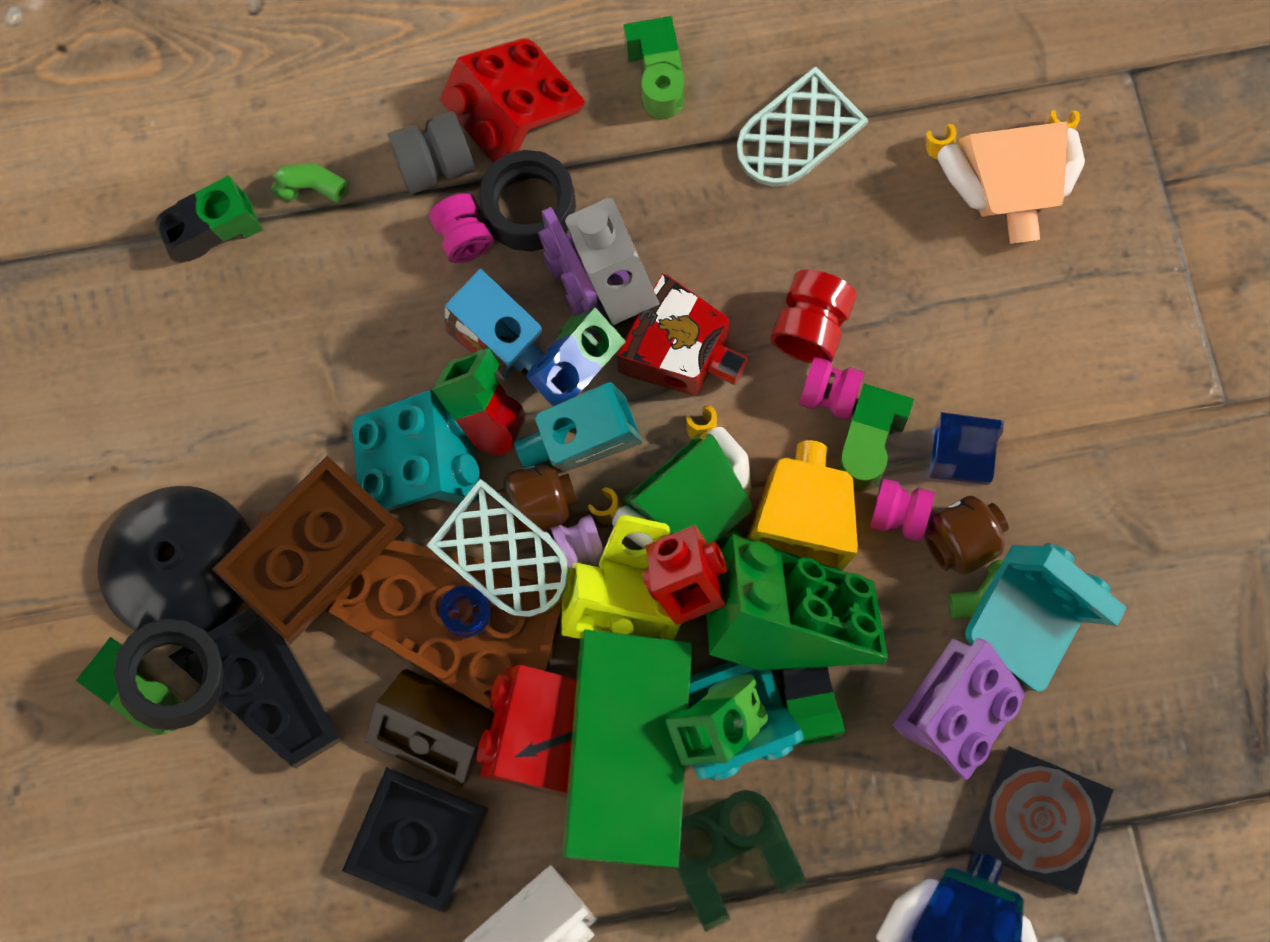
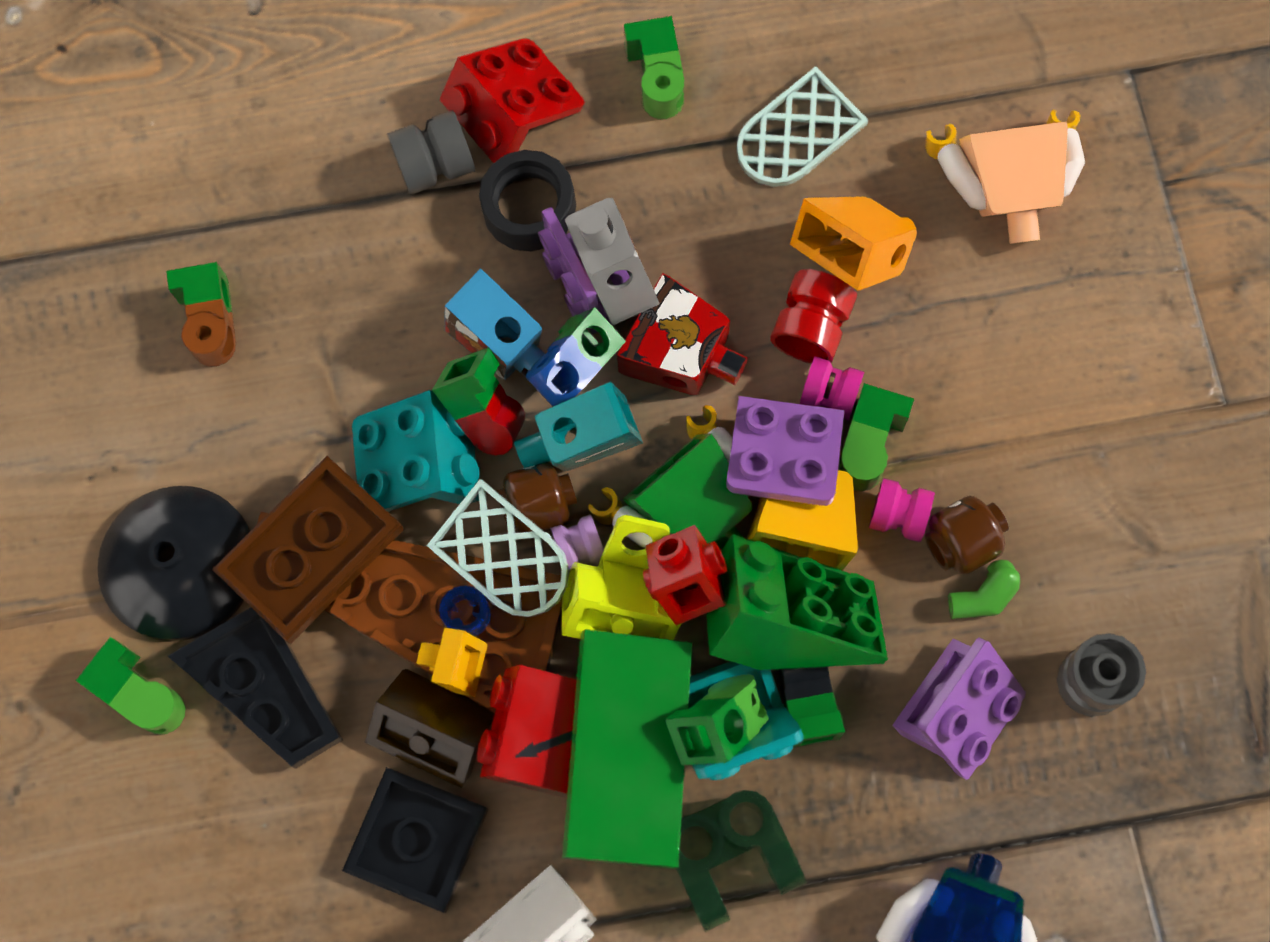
(157, 635): black tyre -> none
(207, 220): leg -> none
(208, 308): none -> leg
(308, 175): bright green arm -> none
(455, 661): none -> yellow tile
(459, 225): dark pink wheel -> none
(785, 451): none -> medium lavender bracket
(854, 239): none -> light orange torso
(965, 448): clear blue panel -> none
(1038, 609): teal bracket -> none
(1041, 820): tile -> none
(1101, 675): none -> dark grey wheel

